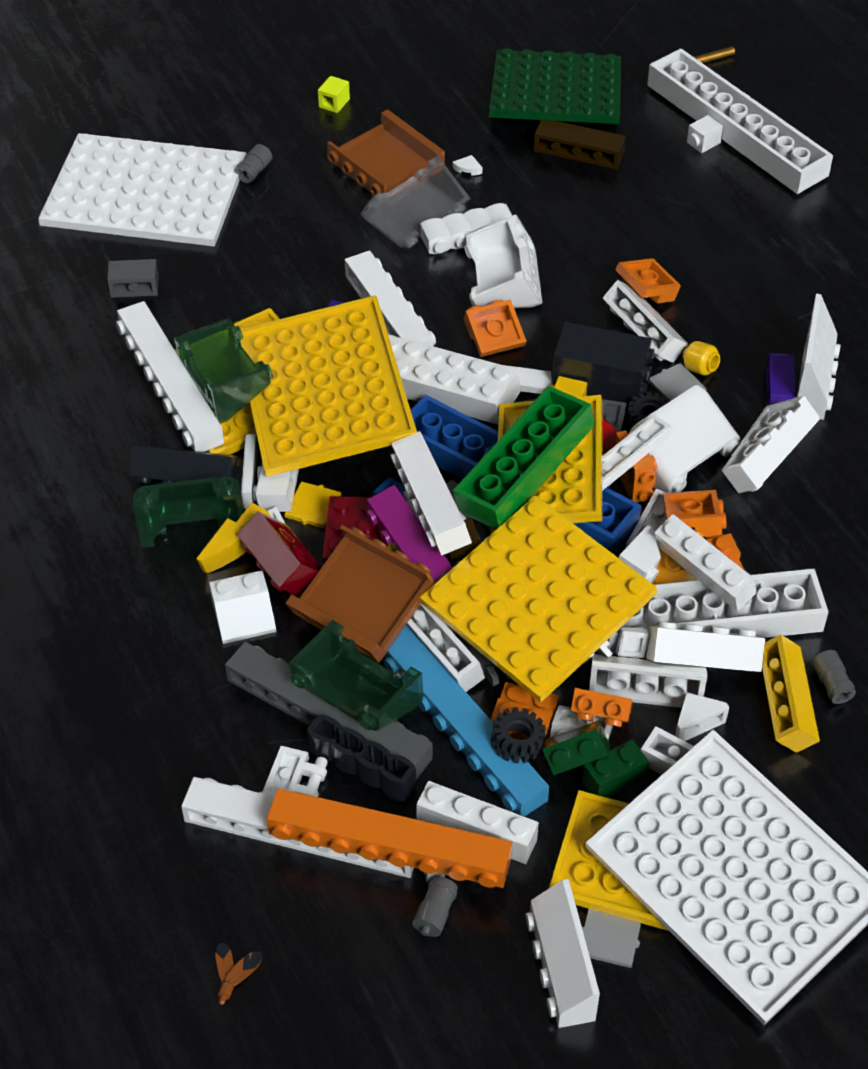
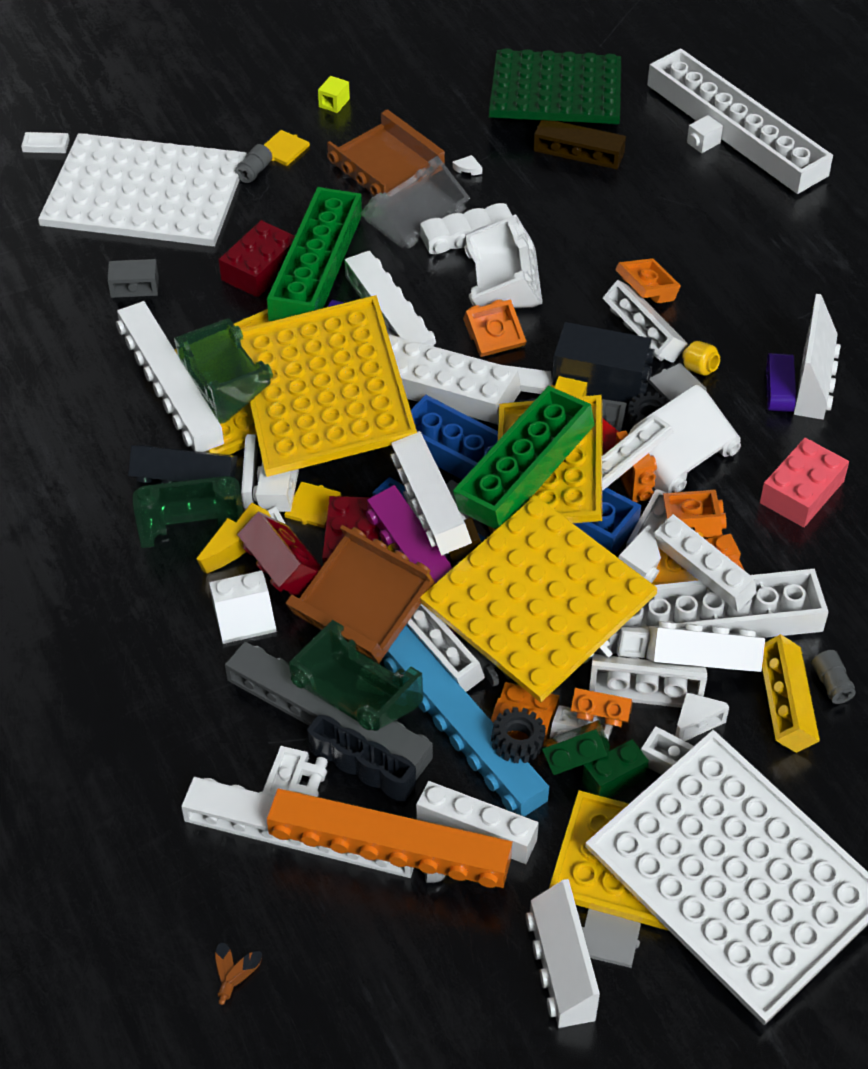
(45, 142): none -> white tile
(256, 258): none -> dark red brick
(286, 147): none -> yellow piece
(315, 254): none -> green brick
(435, 907): dark grey piece -> none
(716, 55): pearl gold bar -> none
(769, 442): white wedge -> none
(804, 482): none -> coral brick

